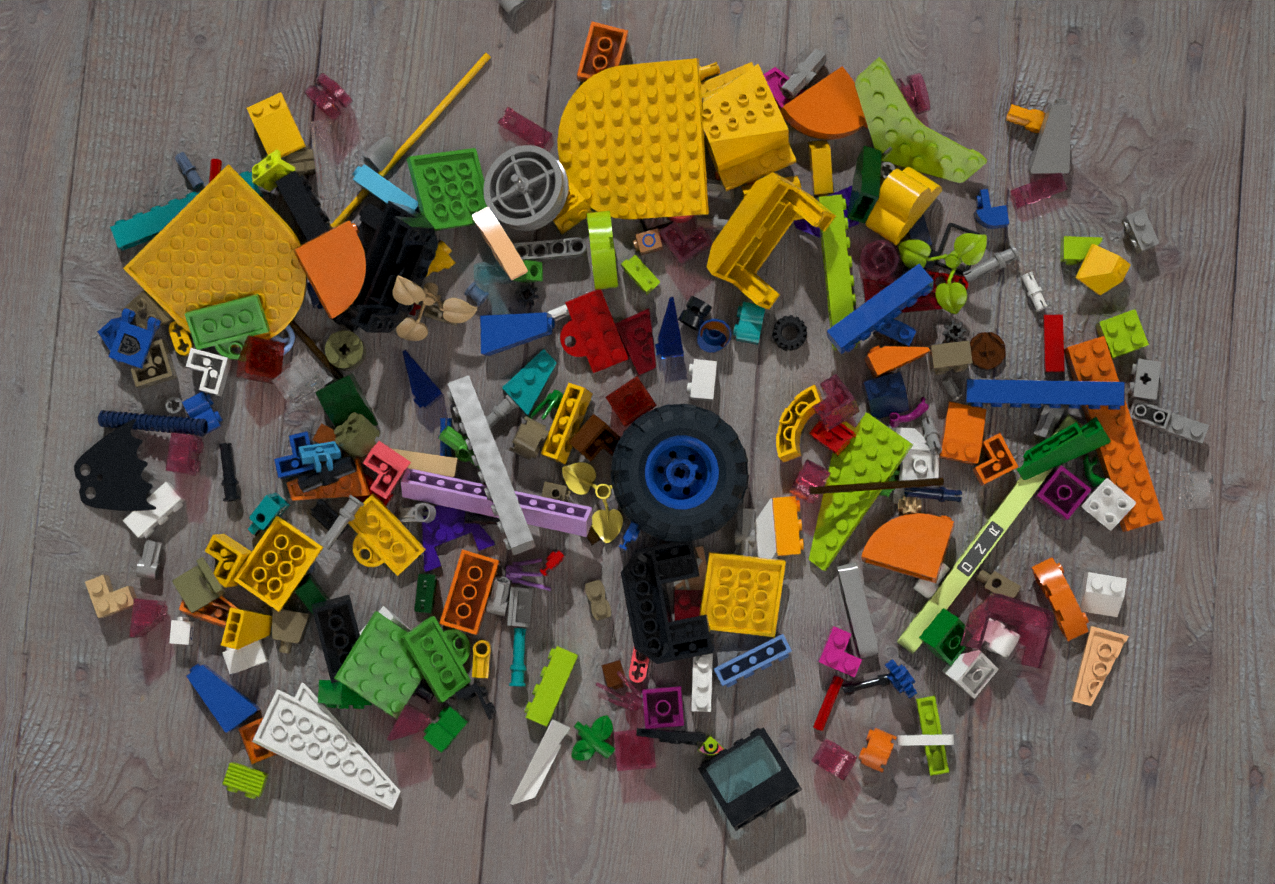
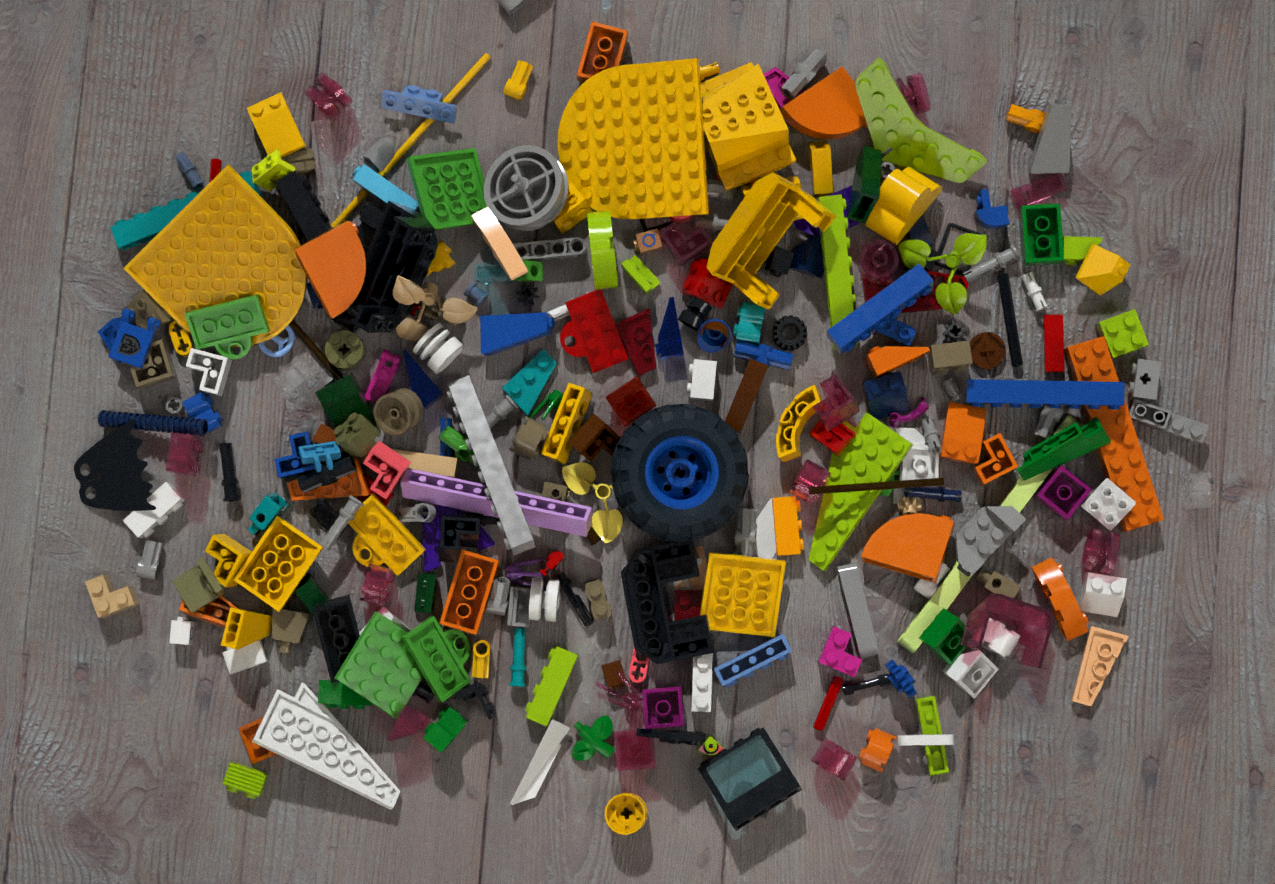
(146, 616): clear pink slope -> none
(222, 699): blue slope -> none
(260, 360): clear red slope -> none
(376, 585): none -> clear pink brick
(383, 376): none -> dark pink plate
(398, 411): none -> dark tan wheel
(419, 103): none -> medium blue bracket
(434, 344): none -> white wheel
(456, 533): none -> black brick
(517, 85): none -> yellow piece
(525, 128): clear pink plate -> none
(545, 600): none -> white wheel
(575, 600): none -> black piece
(618, 821): none -> yellow wheel
(631, 534): blue plate -> none
(704, 285): none -> red bracket
(746, 394): none -> reddish brown slope
(763, 354): none -> blue piece
(779, 261): none -> black brick
(808, 258): none -> dark blue slope
(985, 534): none -> light grey piece
(1010, 320): none -> black axle
(1041, 234): none -> green brick
(1093, 479): green piece -> none
(1100, 550): none -> clear pink wheel
(1140, 231): light grey brick -> none

